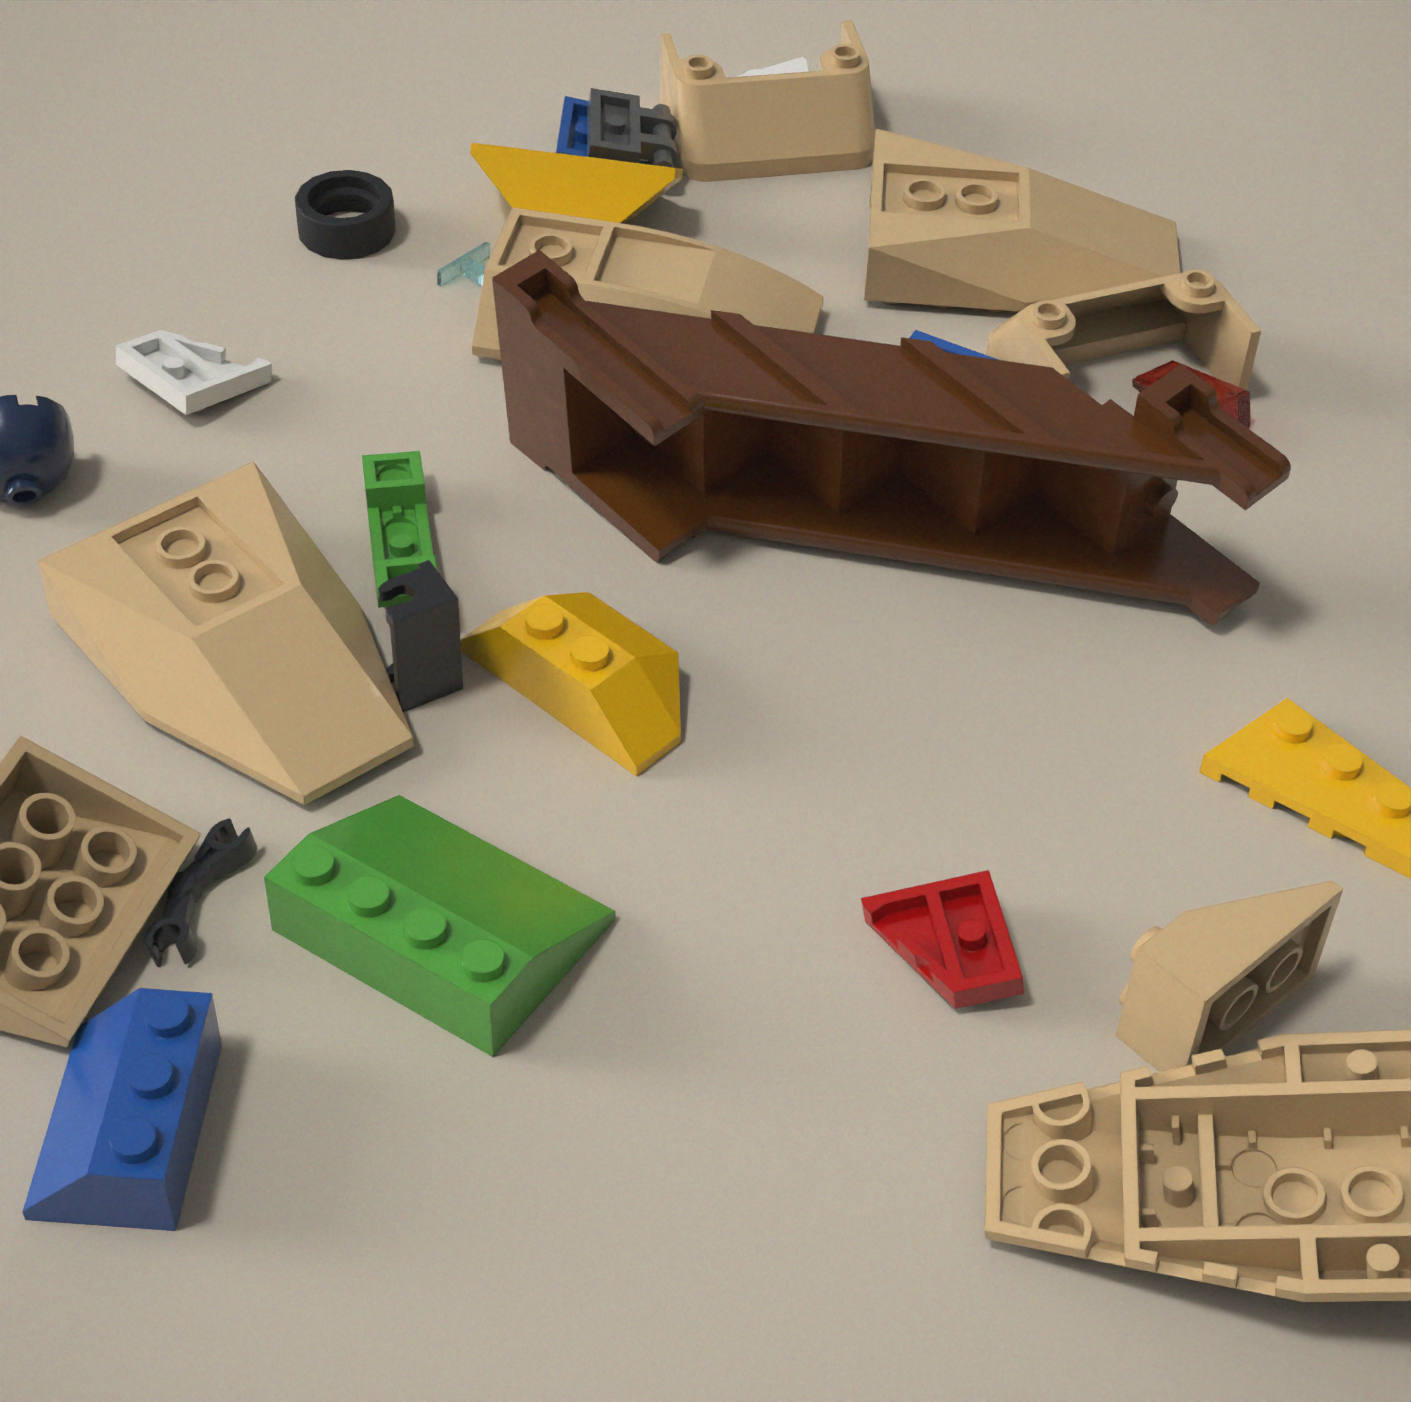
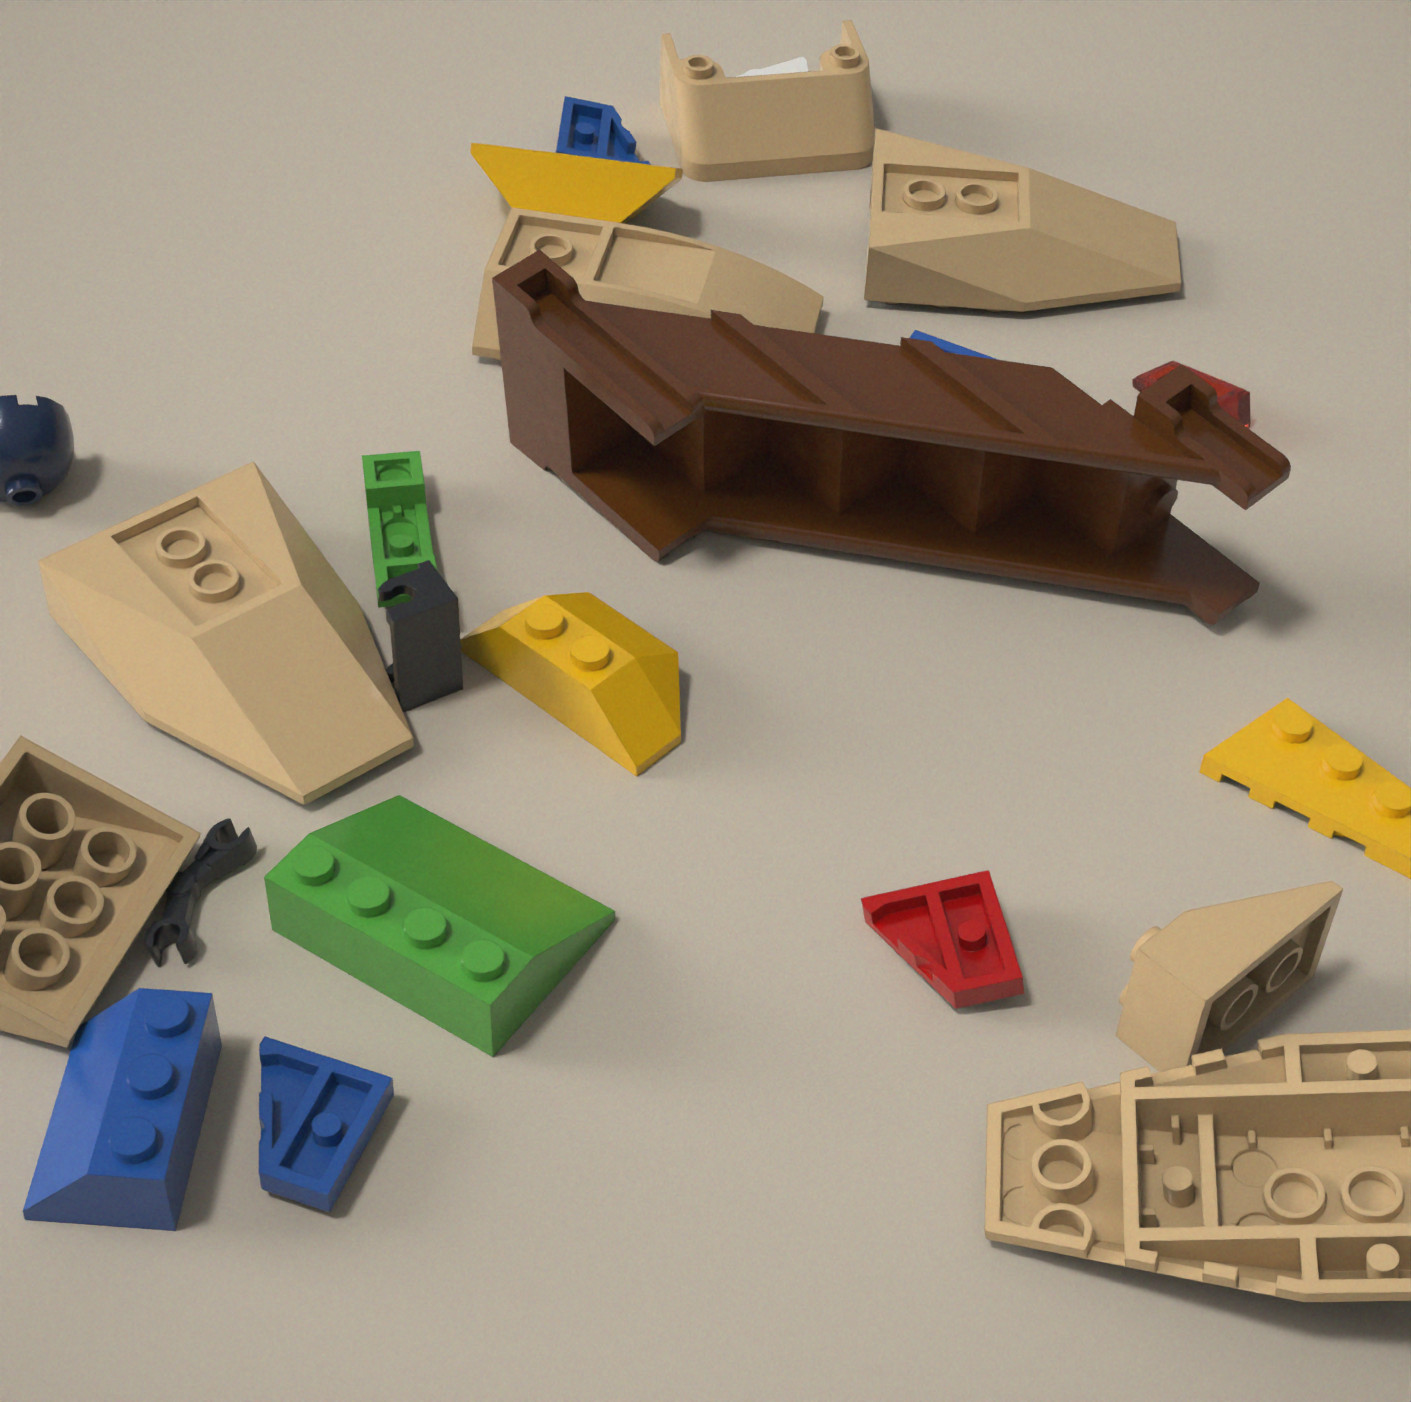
(187, 371): white wing -> none
(314, 1121): none -> blue wing
(350, 235): black tyre -> none
(467, 264): clear light blue piece -> none
(629, 132): dark grey plate -> none
(1131, 318): tan windscreen -> none

